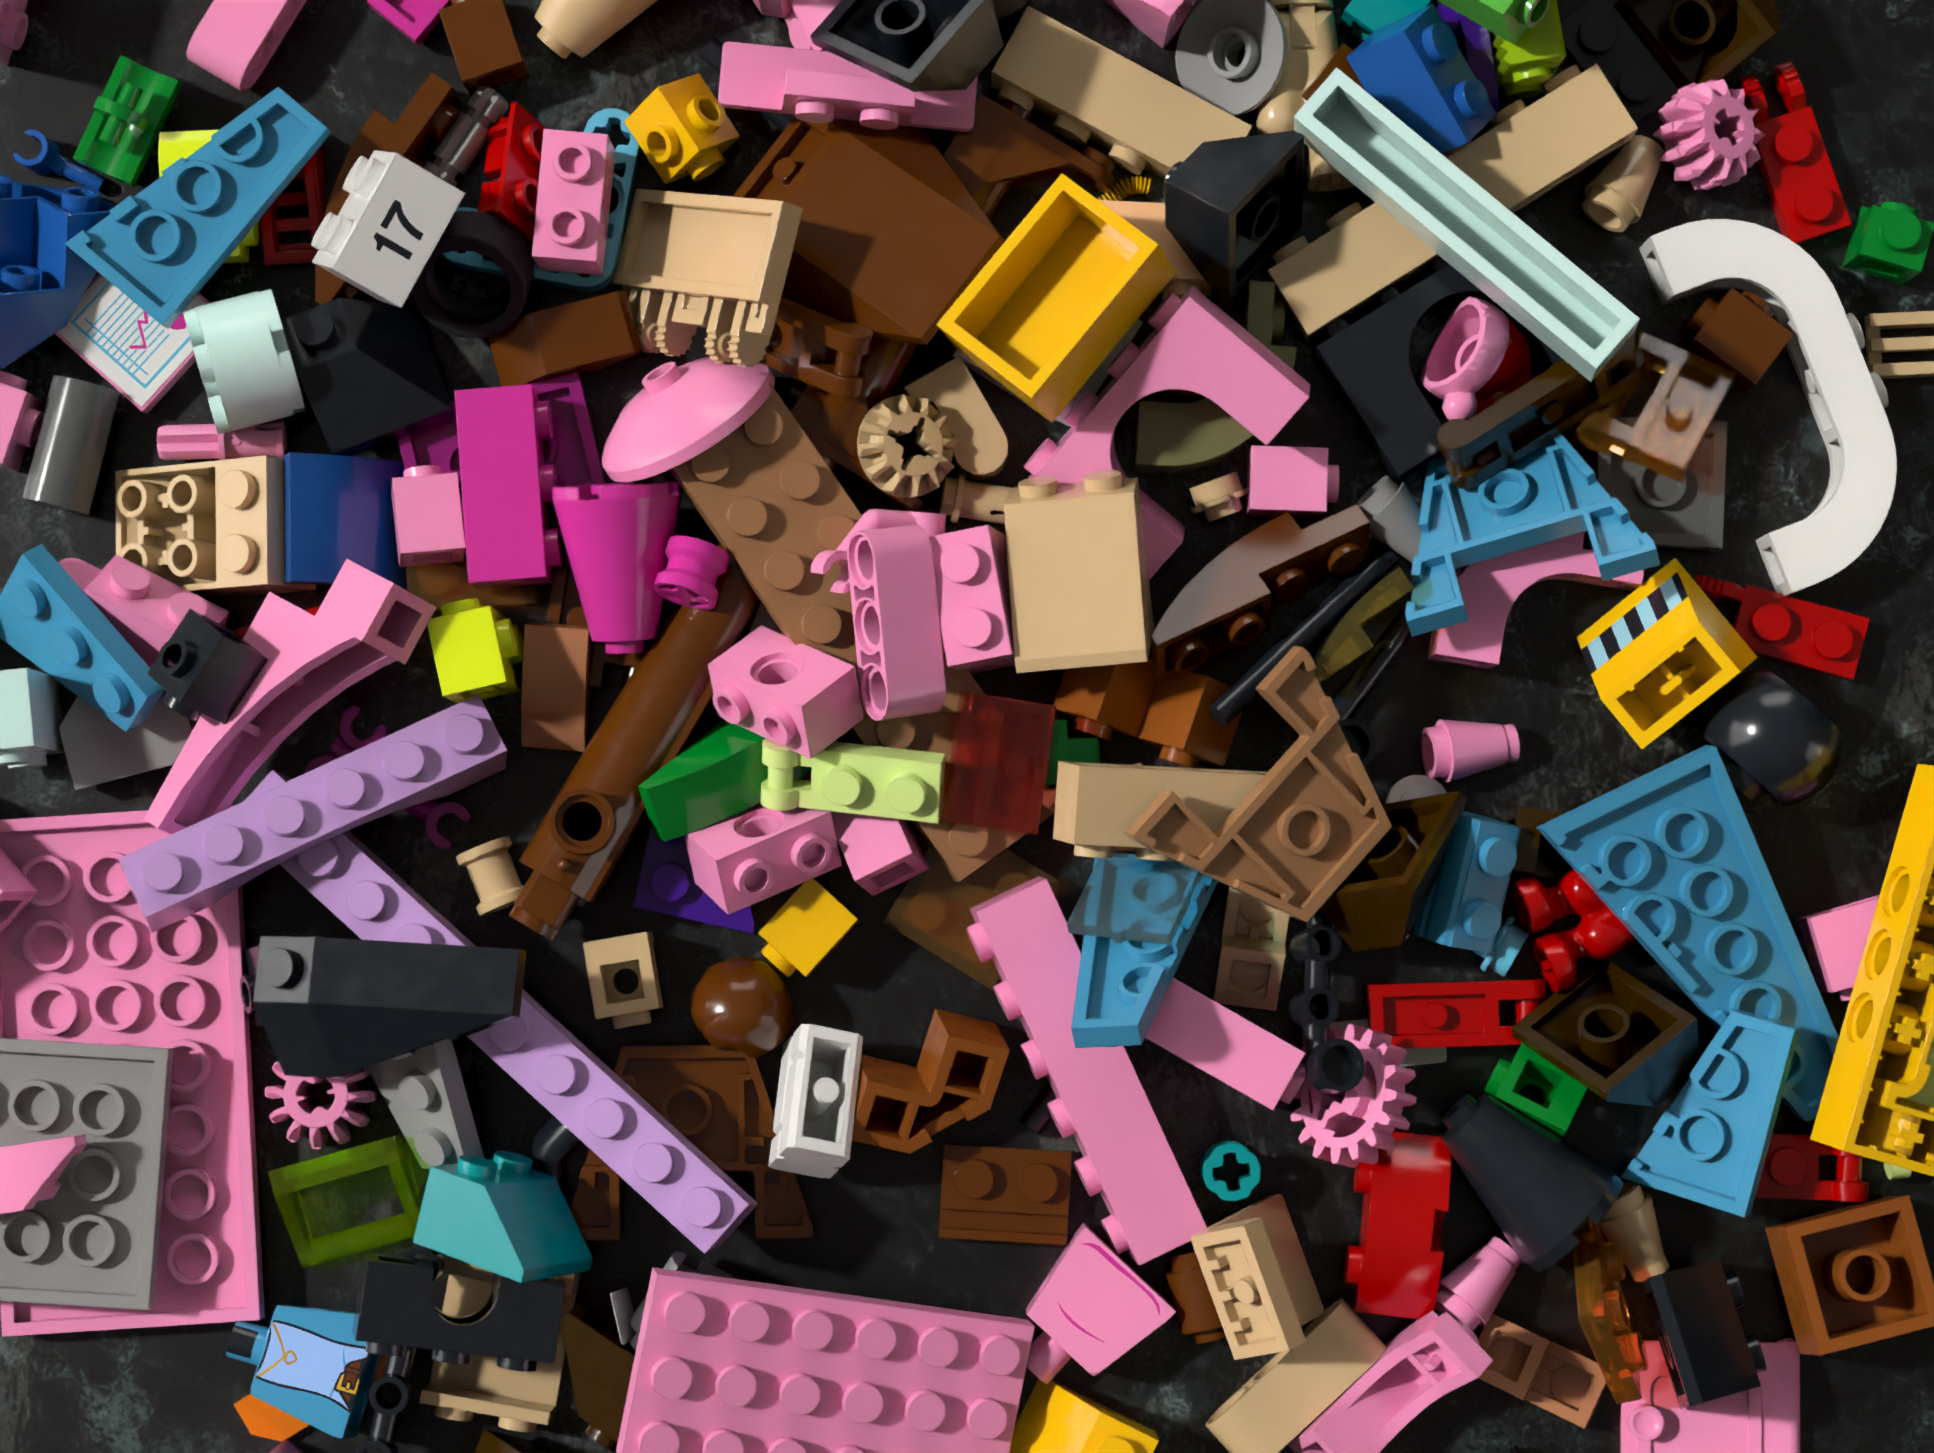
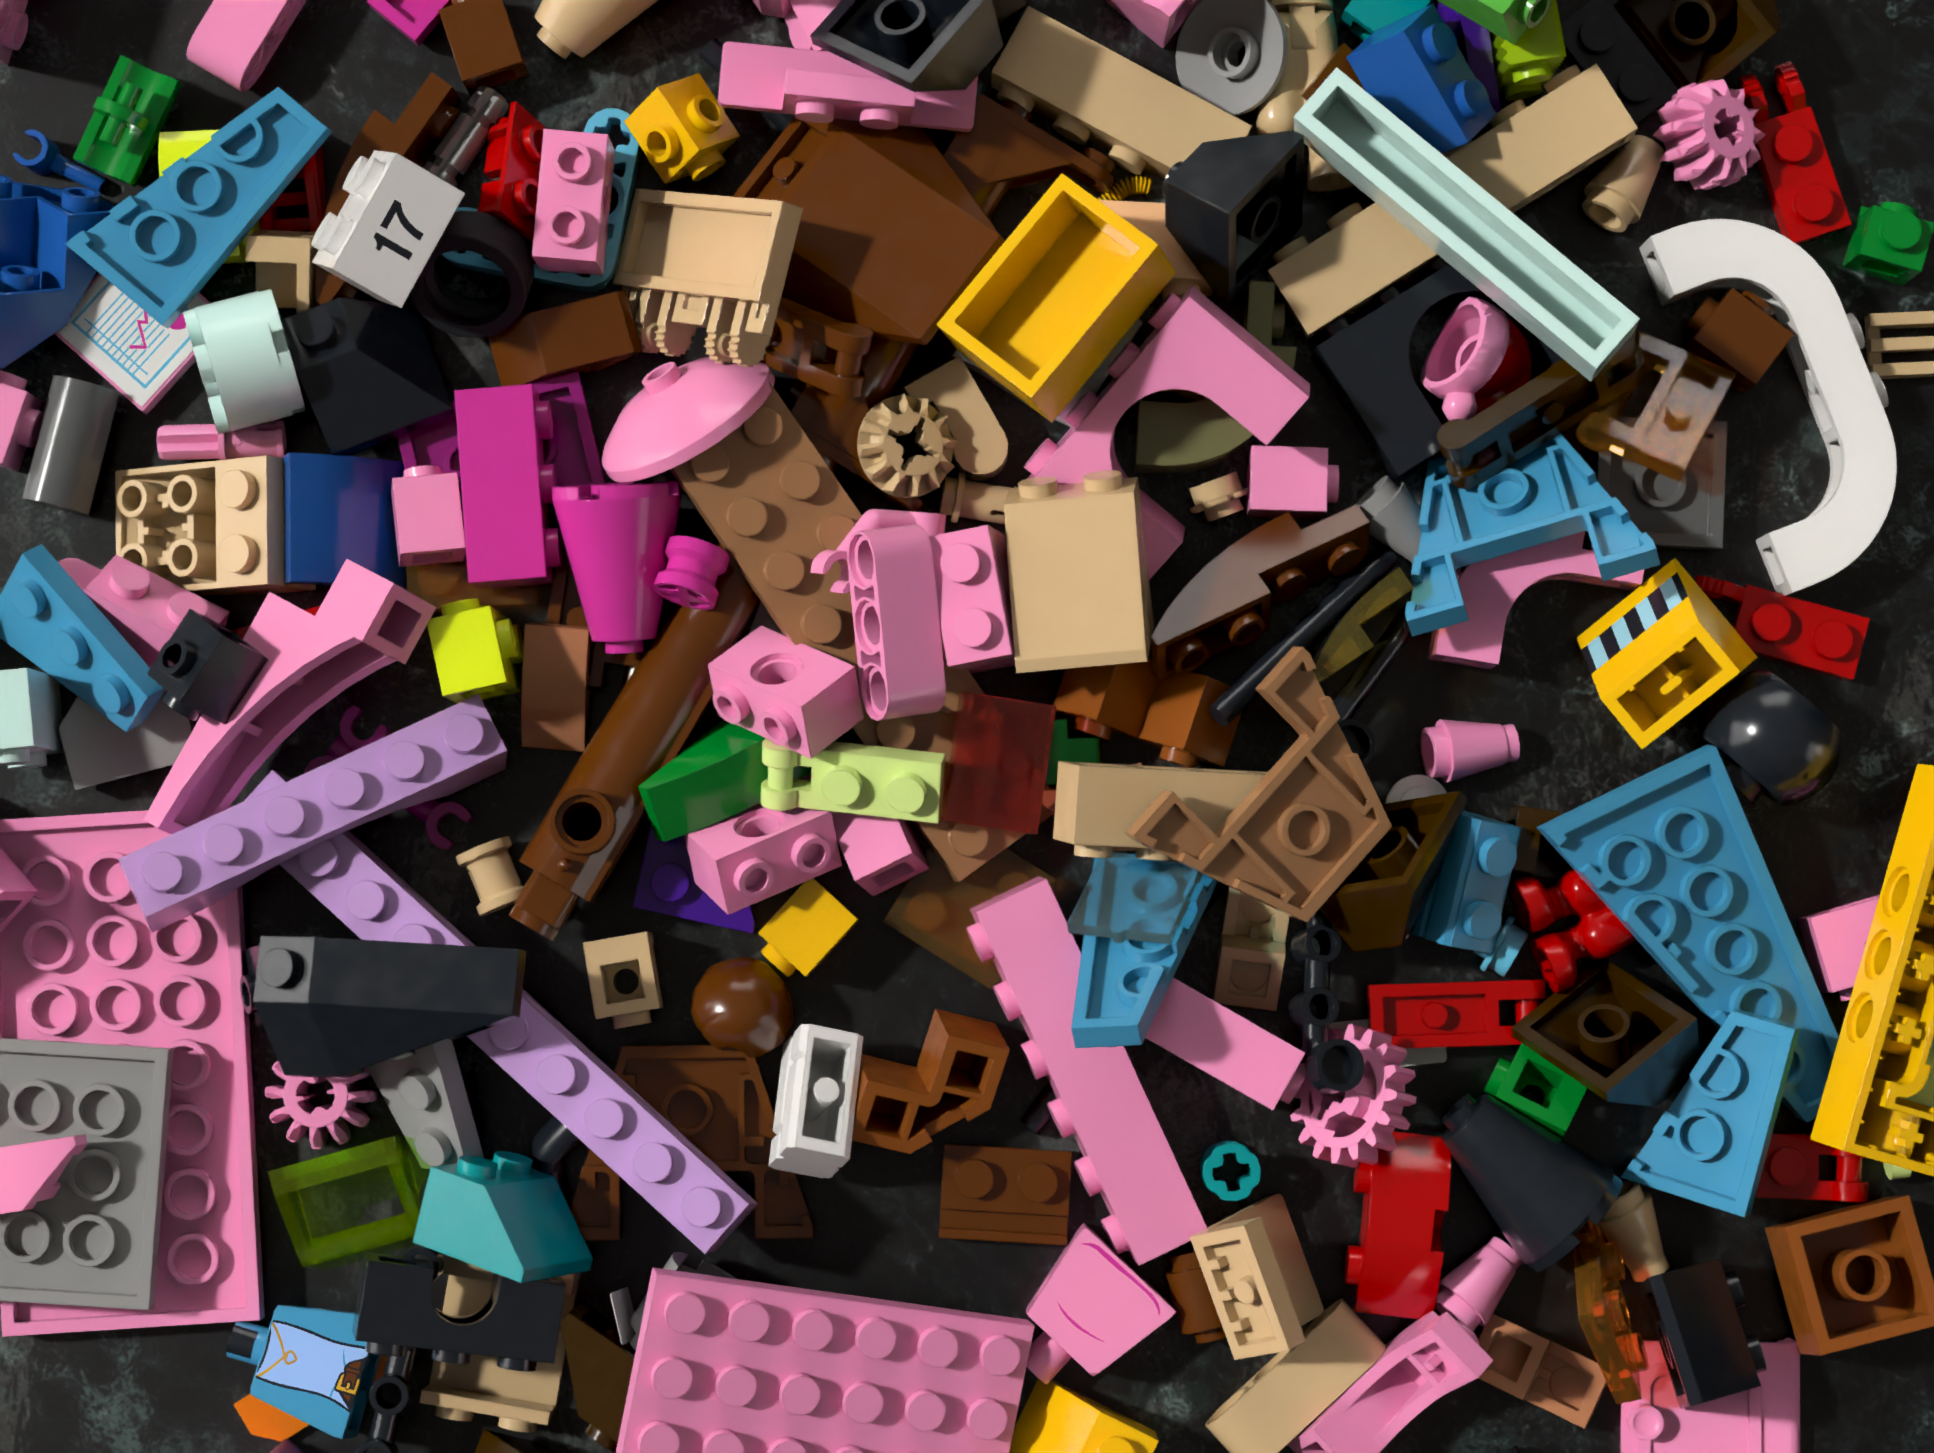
(284, 266): none -> tan panel

